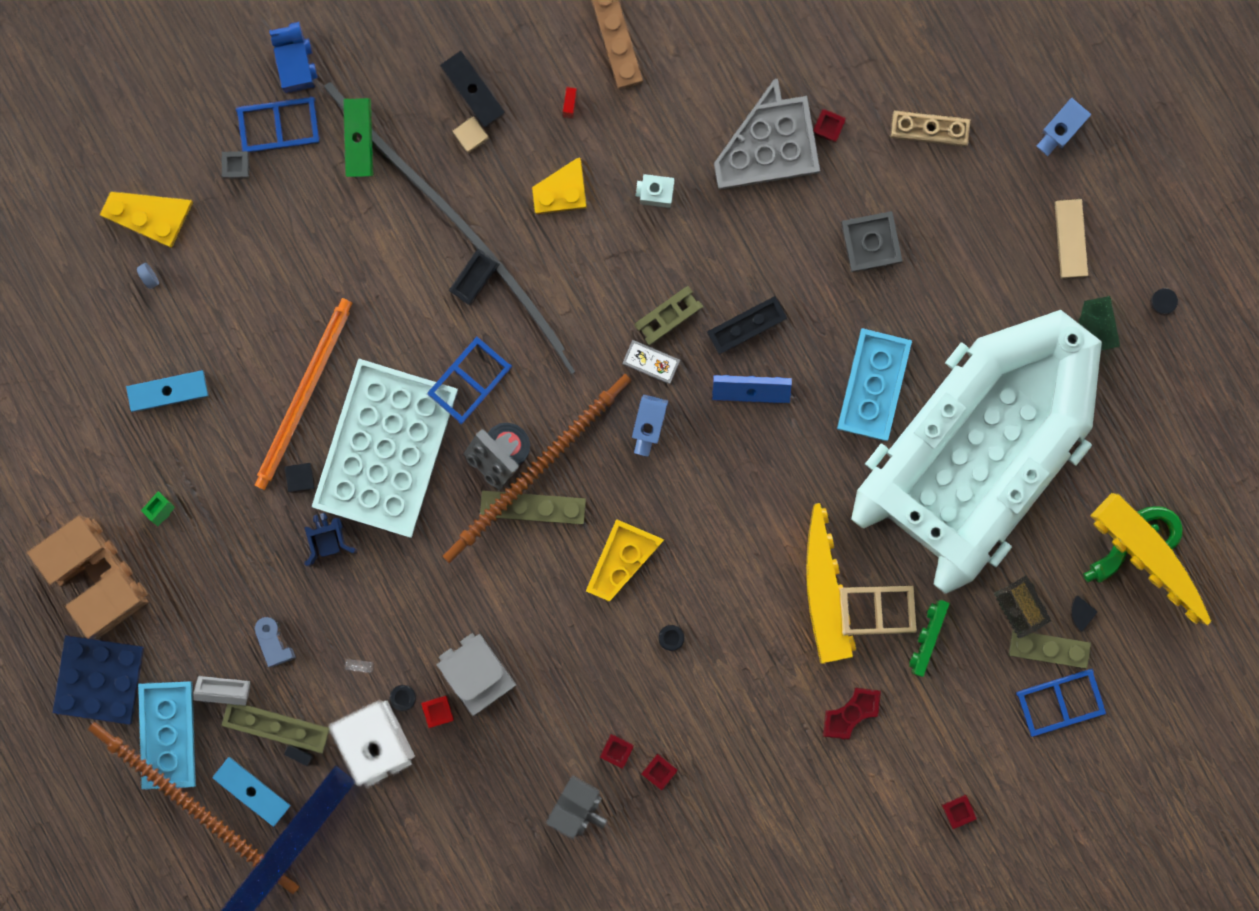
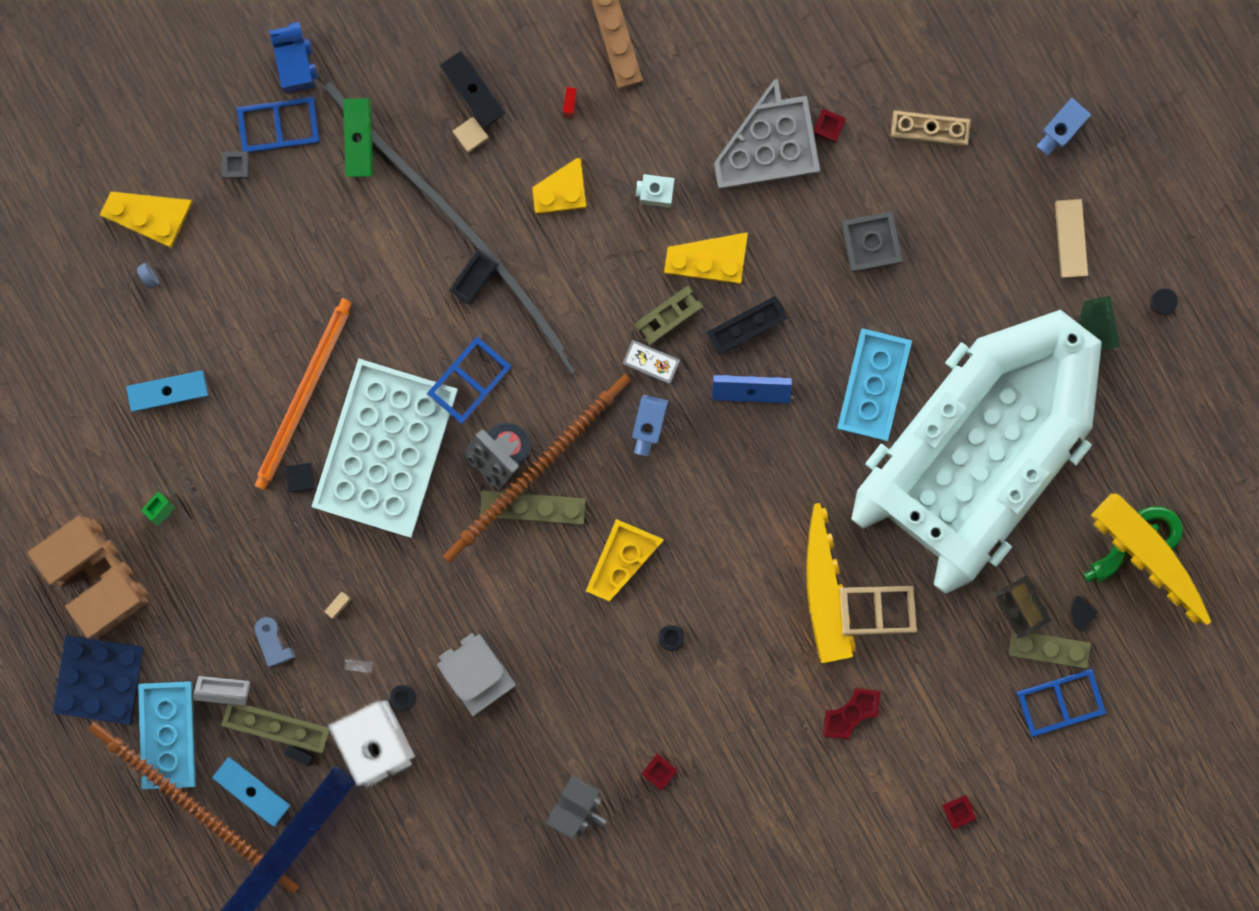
(325, 538): dark blue piece -> none
(338, 605): none -> tan tile
(437, 711): red tile -> none
(616, 751): dark red tile -> none
(709, 259): none -> yellow wing
(928, 637): green tile -> none

